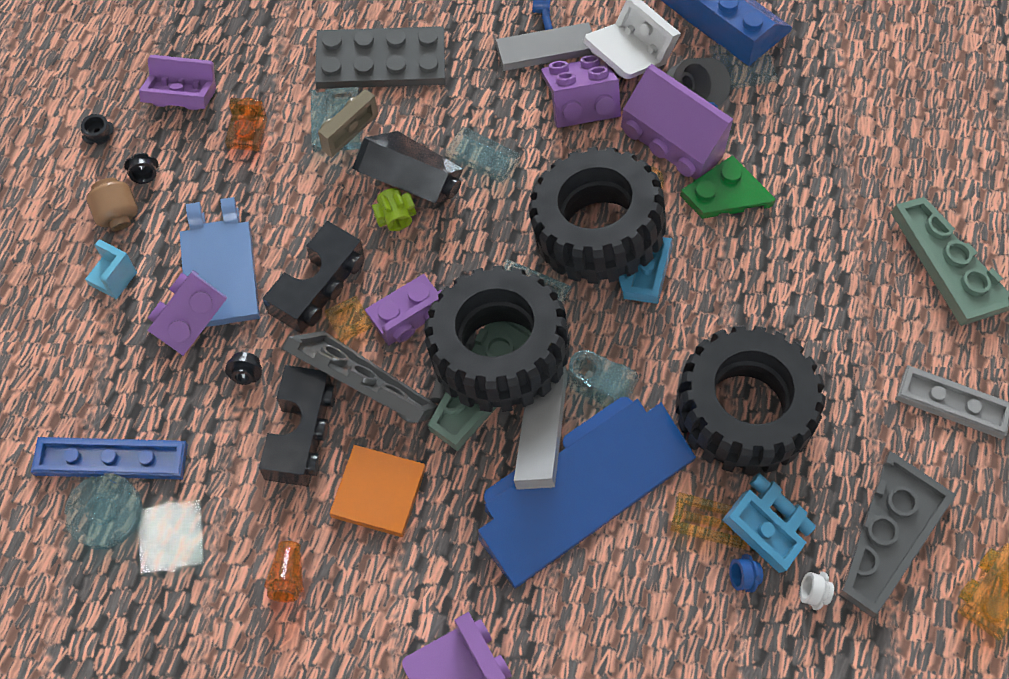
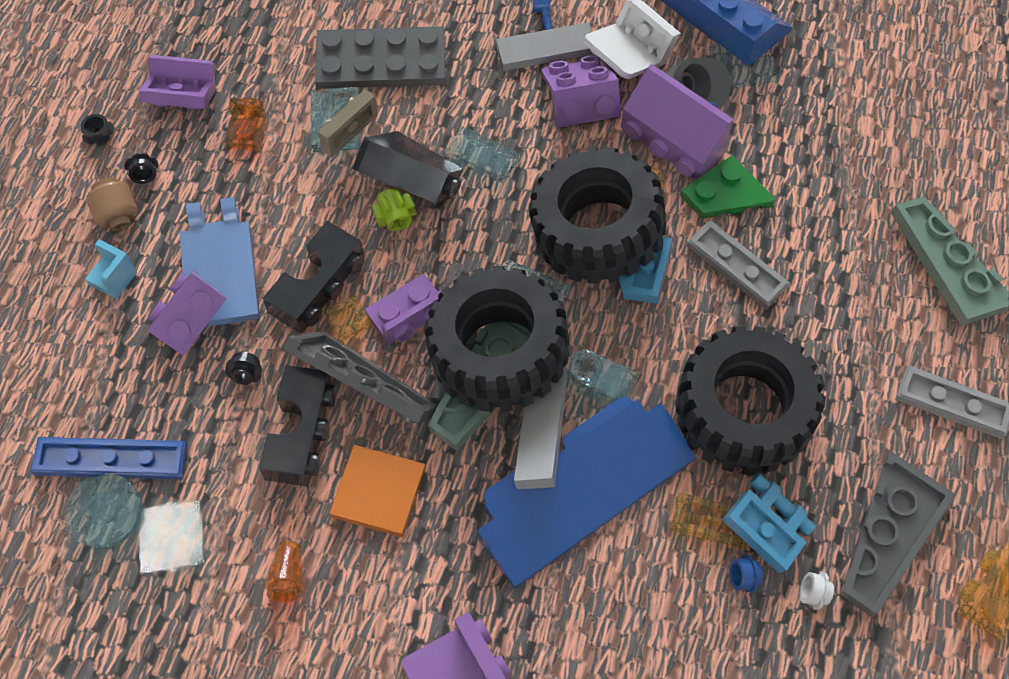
(738, 264): none -> light grey tile

